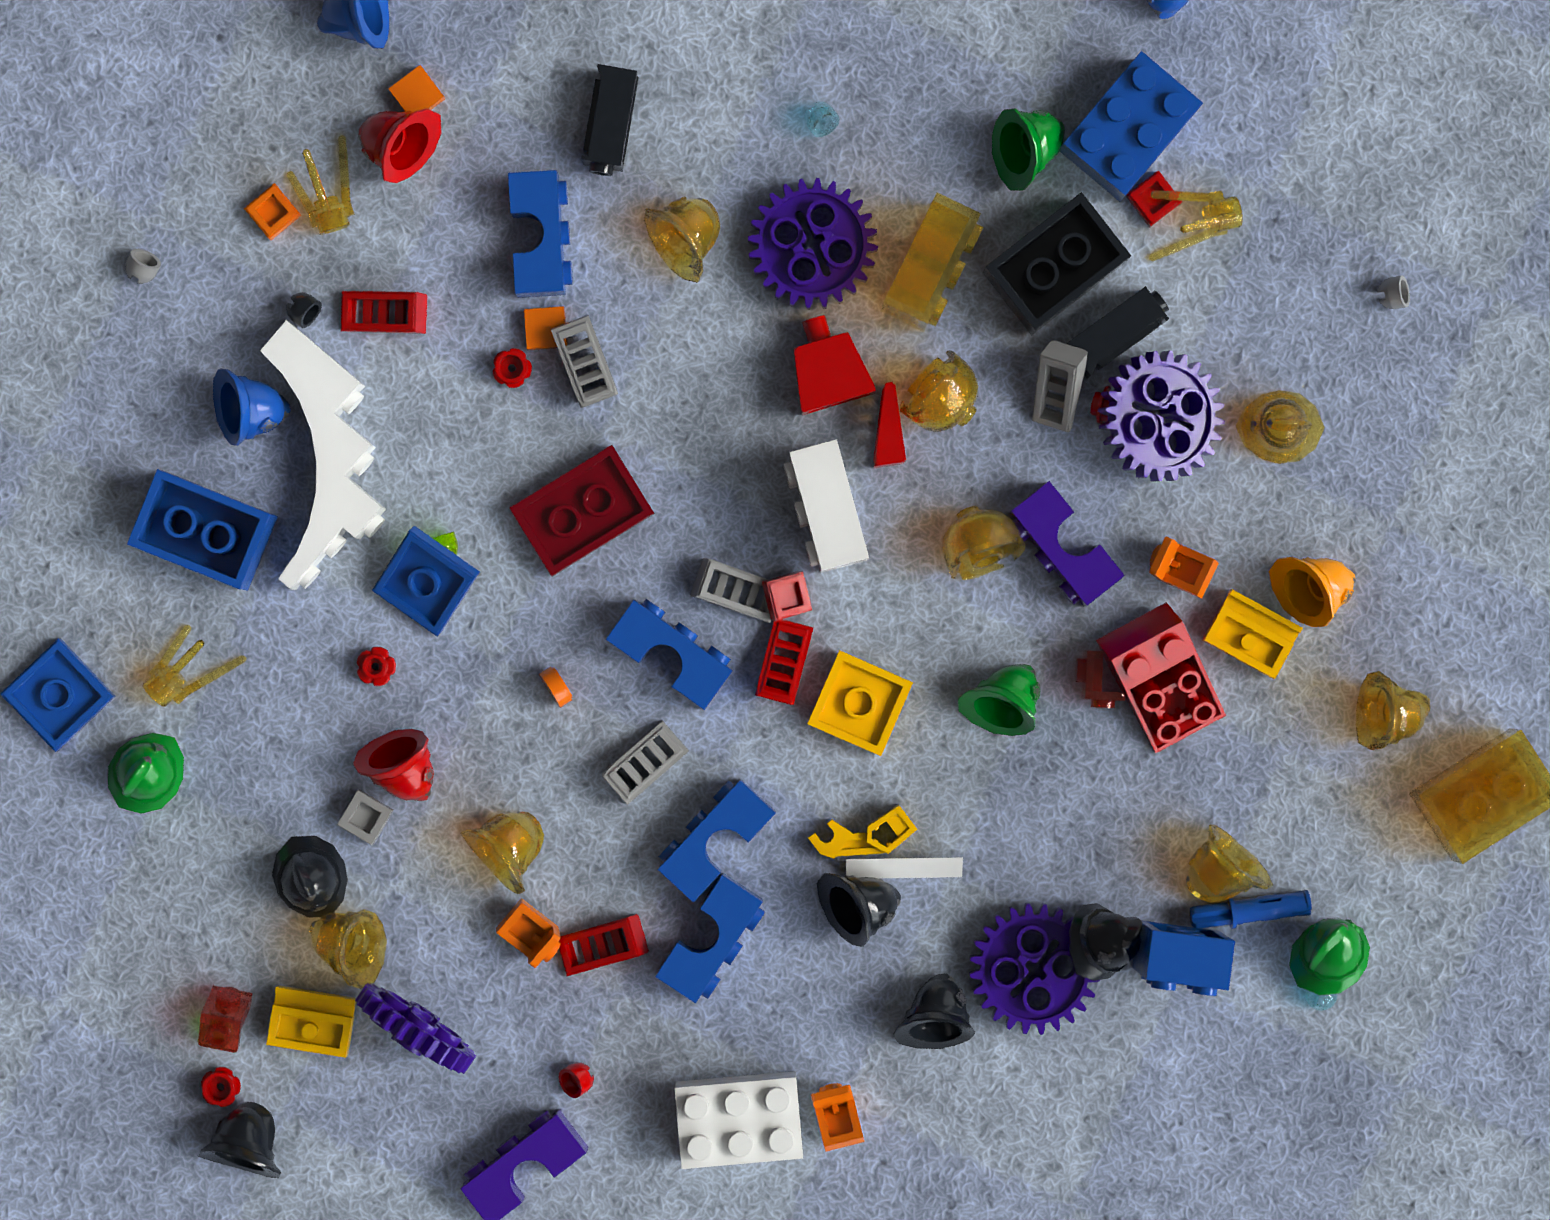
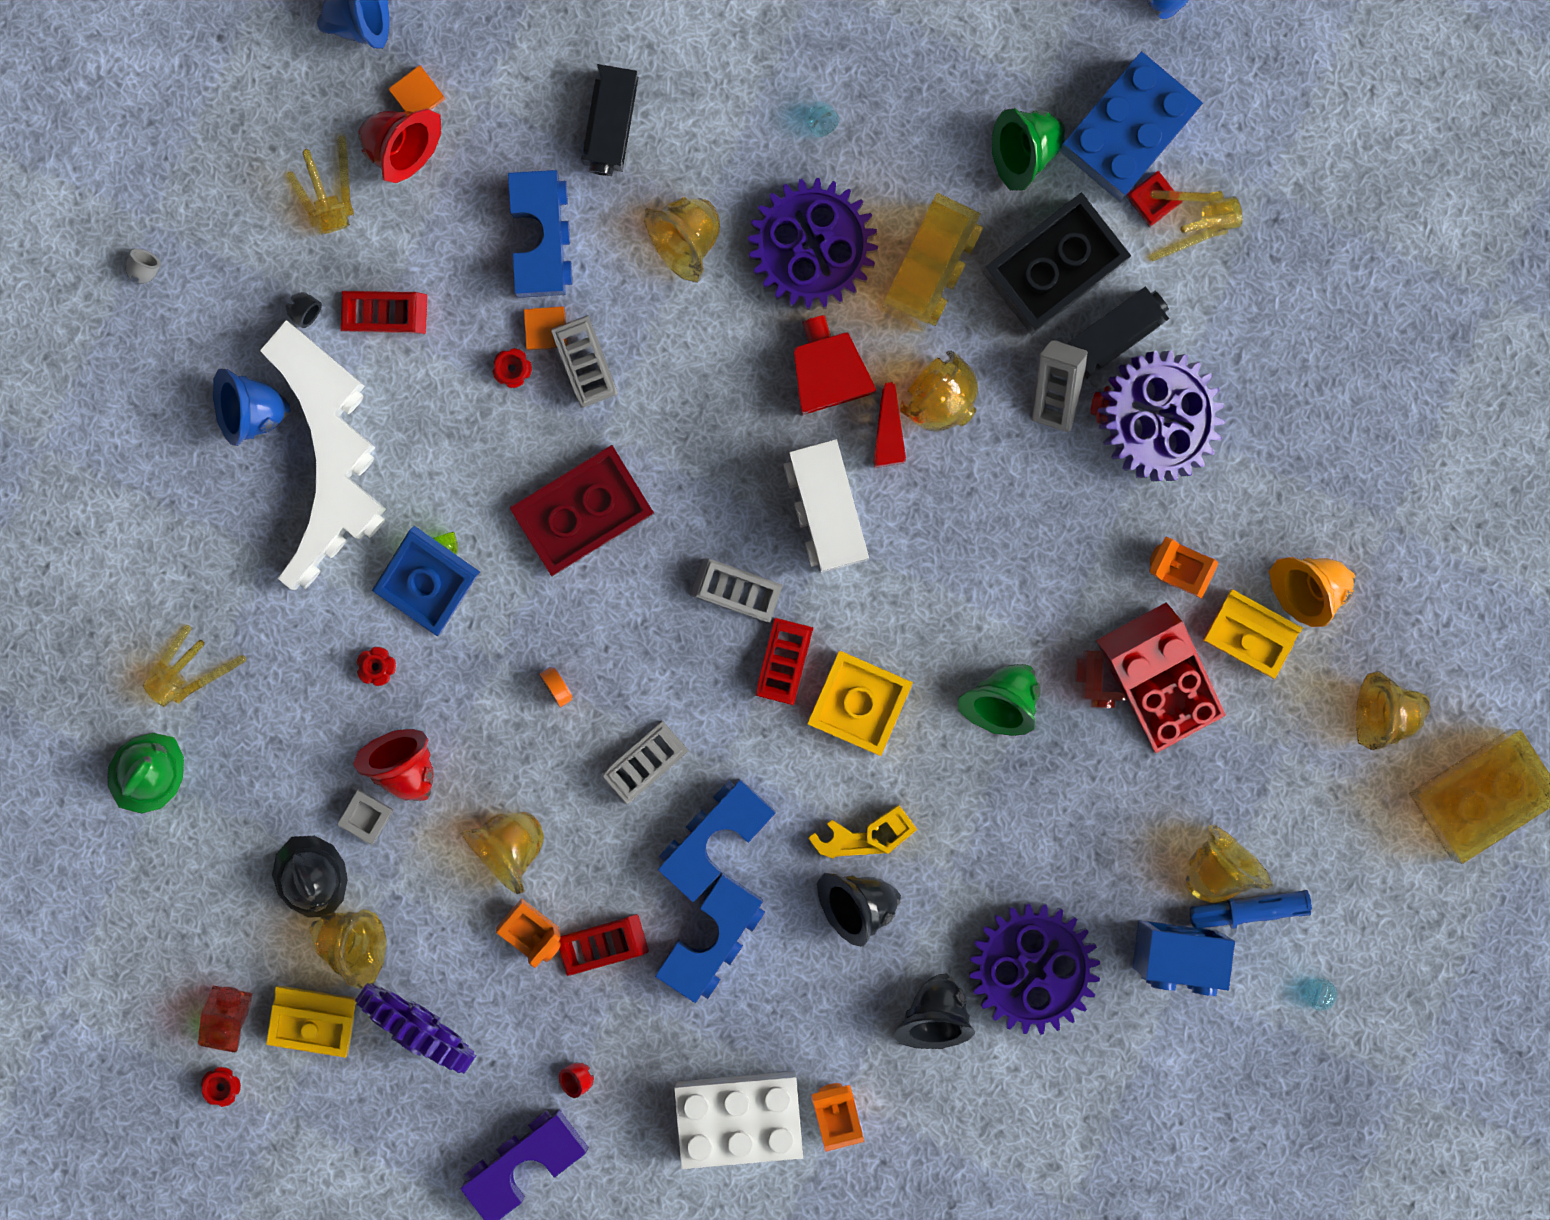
(57, 695): blue tile -> none
(202, 530): blue brick -> none
(245, 1141): black piece -> none
(272, 211): orange tile -> none
(701, 670): blue arch -> none
(787, 595): tile -> none
(905, 867): white sticker -> none
(979, 541): clear yellow cylinder -> none
(1082, 576): dark purple arch -> none
(1102, 941): black piece -> none
(1280, 427): clear yellow piece -> none
(1329, 956): green piece -> none
(1396, 292): light grey hinge -> none

